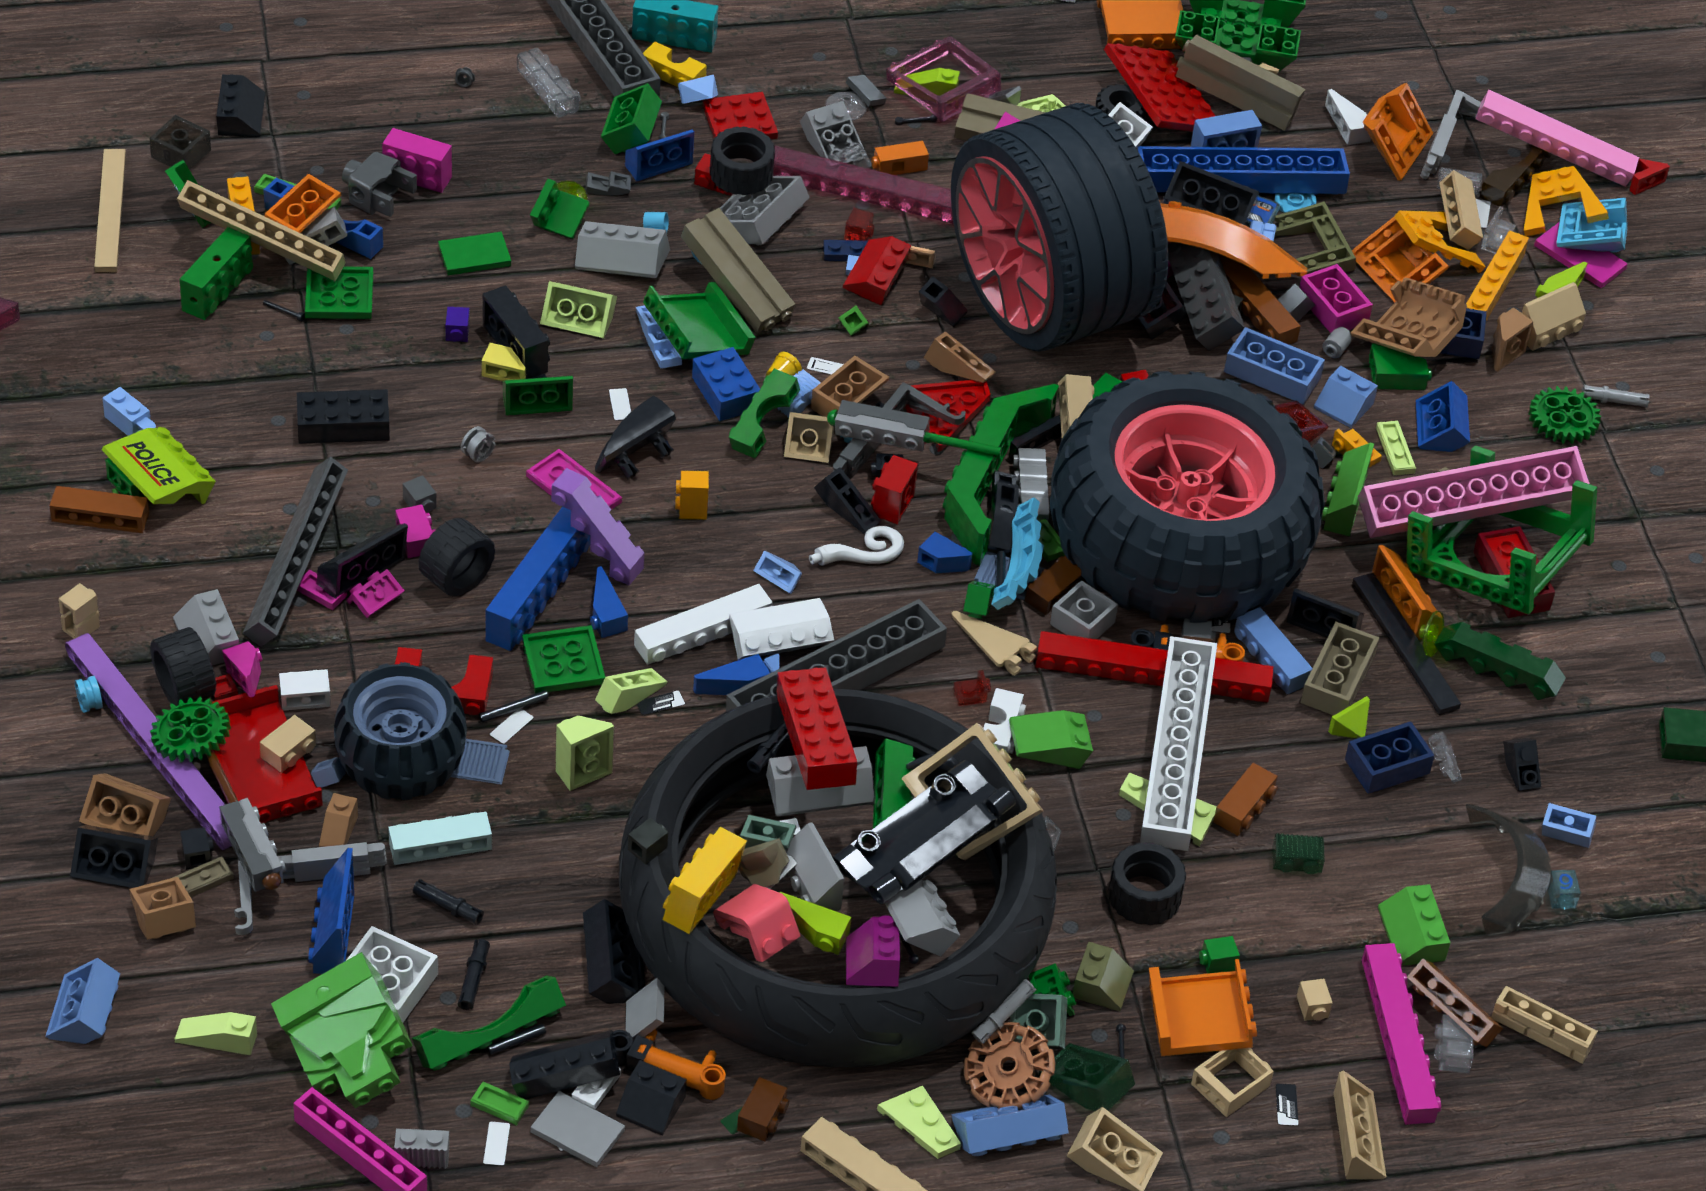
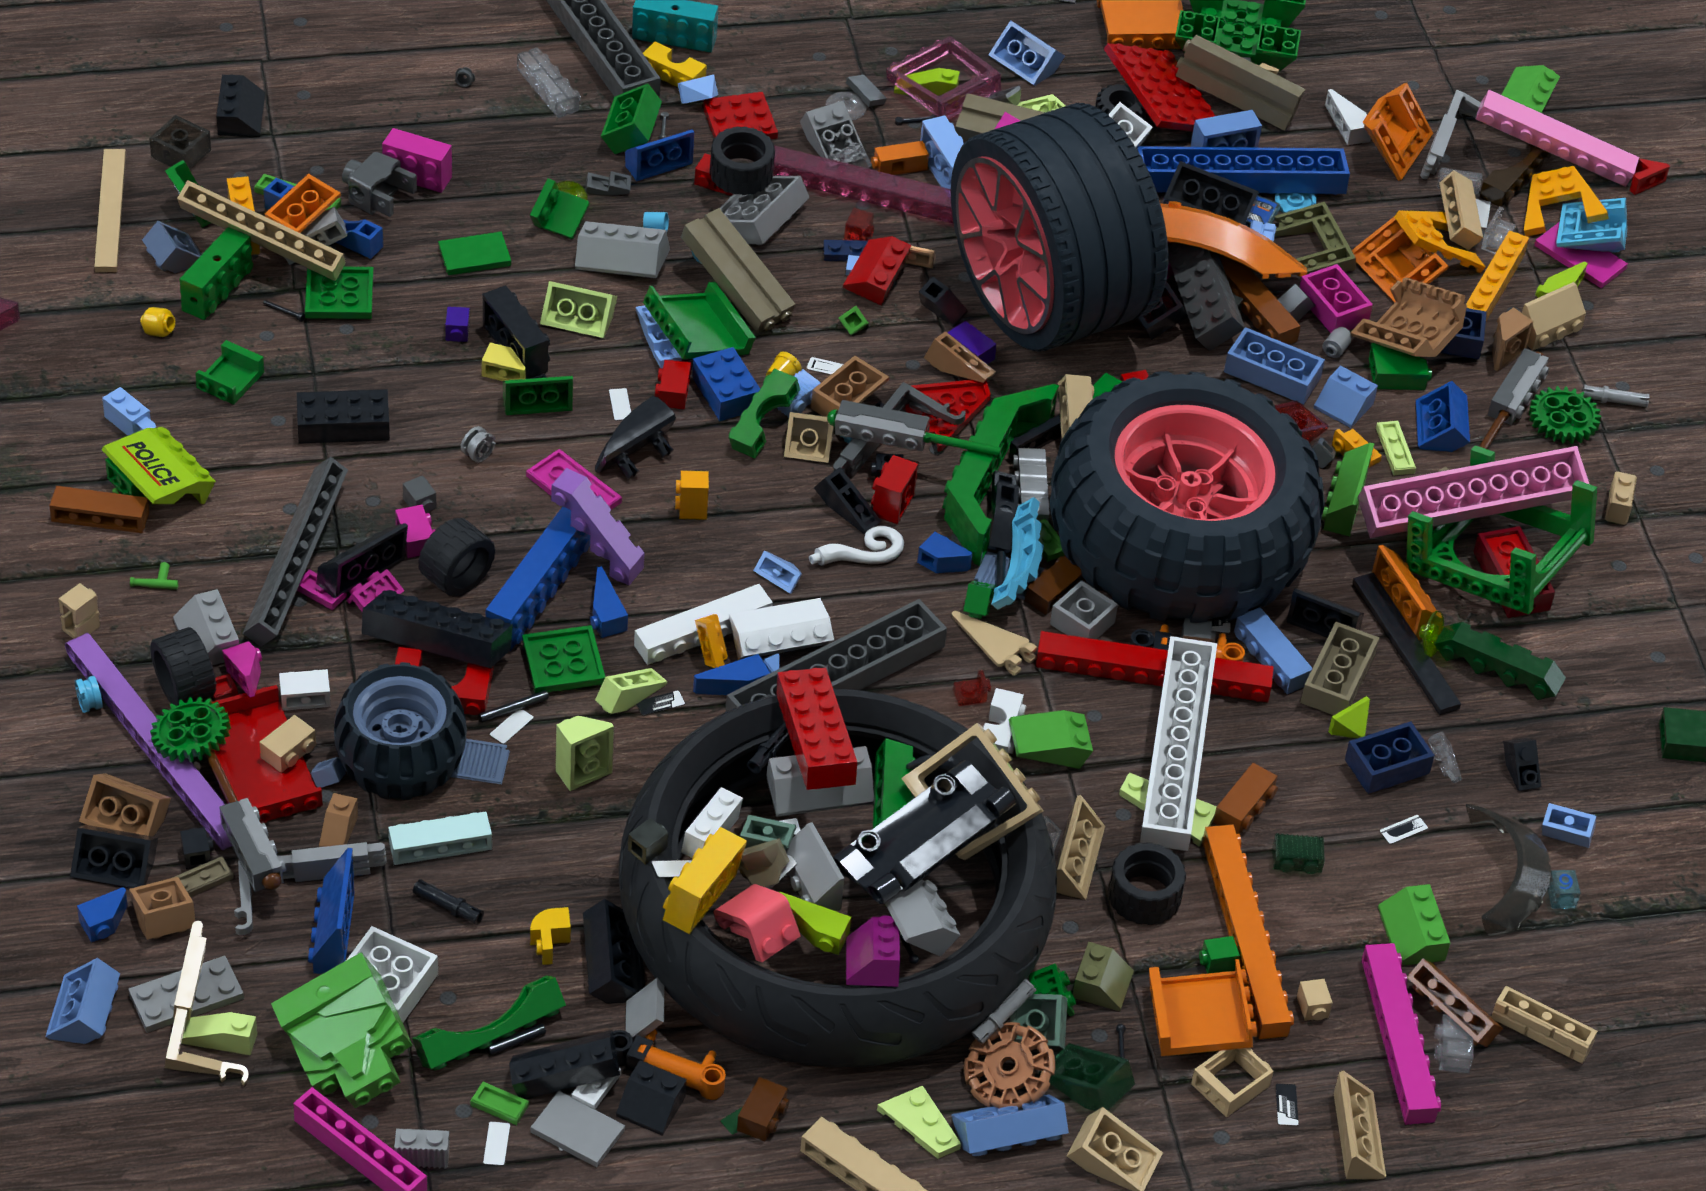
(103, 914): none -> blue slope
(156, 998): none -> light grey plate
(158, 322): none -> yellow head
(161, 582): none -> bright green piece
(171, 248): none -> sand blue slope
(182, 1012): none -> hinge
(231, 373): none -> green panel
(437, 628): none -> black brick
(476, 965): black pin -> none
(550, 928): none -> yellow brick
(669, 868): none -> white sticker
(674, 383): none -> red brick
(711, 640): none -> light orange bracket
(720, 812): none -> white brick
(943, 146): none -> light blue brick
(975, 341): none -> dark purple brick
(1026, 54): none -> medium blue slope
(1079, 850): none -> tan slope
(1246, 926): none -> orange brick
(1403, 829): none -> sticker
(1516, 391): none -> piece
(1531, 86): none -> bright green slope
(1621, 498): none -> tan brick

